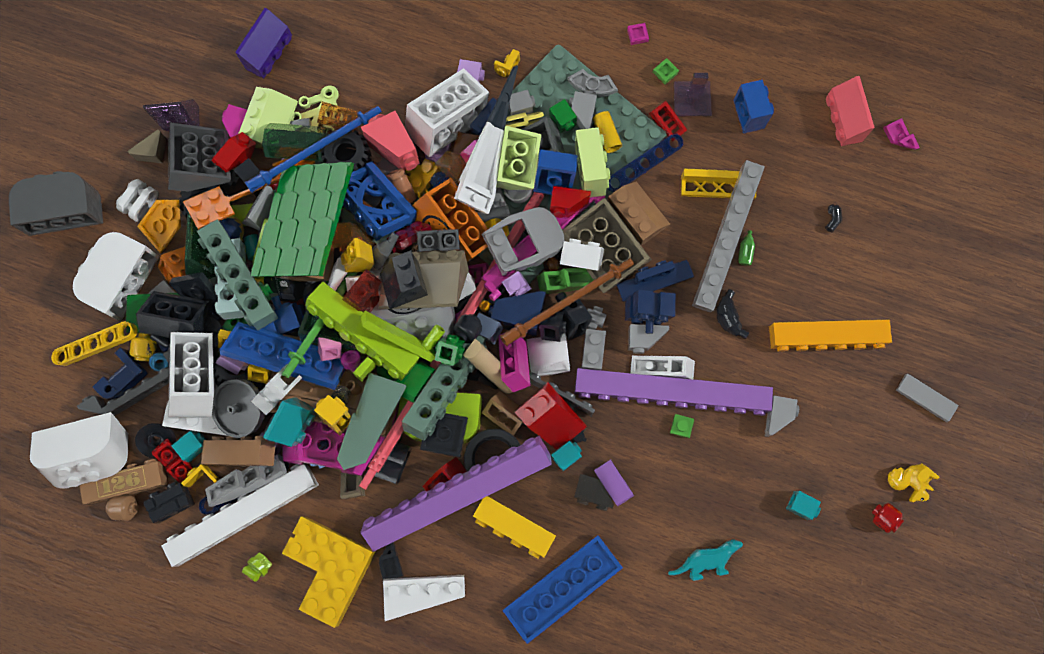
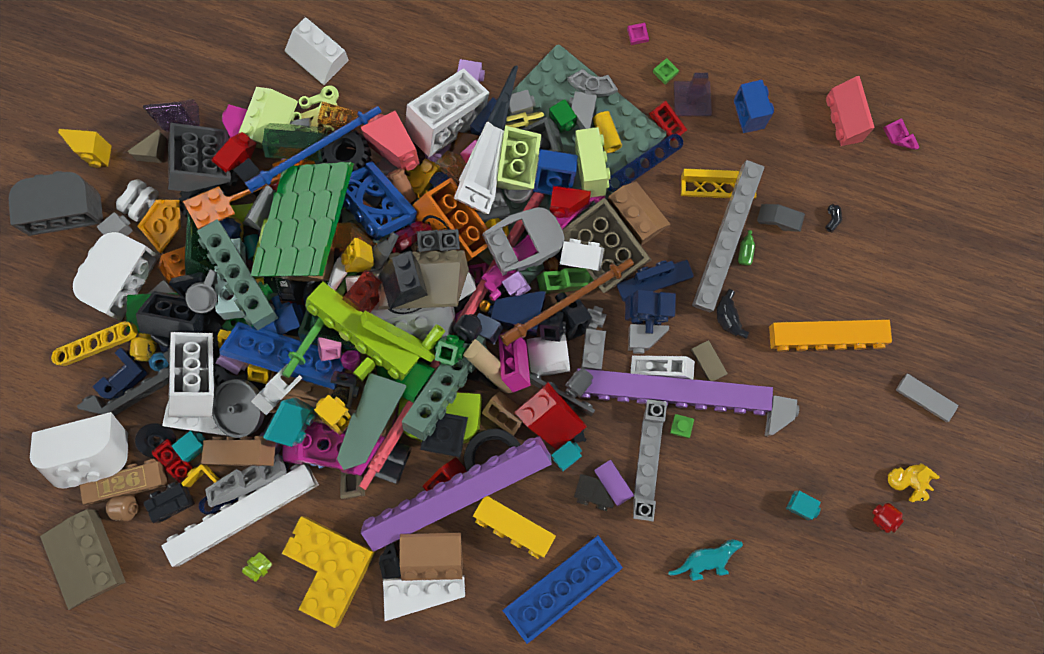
(82, 558): none -> dark tan slope
(88, 146): none -> yellow slope
(115, 223): none -> light grey brick
(202, 296): none -> light grey piece
(263, 44): dark purple slope -> none
(315, 51): none -> white slope
(351, 382): none -> black bracket
(431, 556): none -> medium nougat slope
(510, 61): yellow bracket -> none
(579, 383): none -> dark grey brick
(648, 460): none -> light grey slope
(709, 361): none -> dark tan tile
(782, 216): none -> dark grey slope

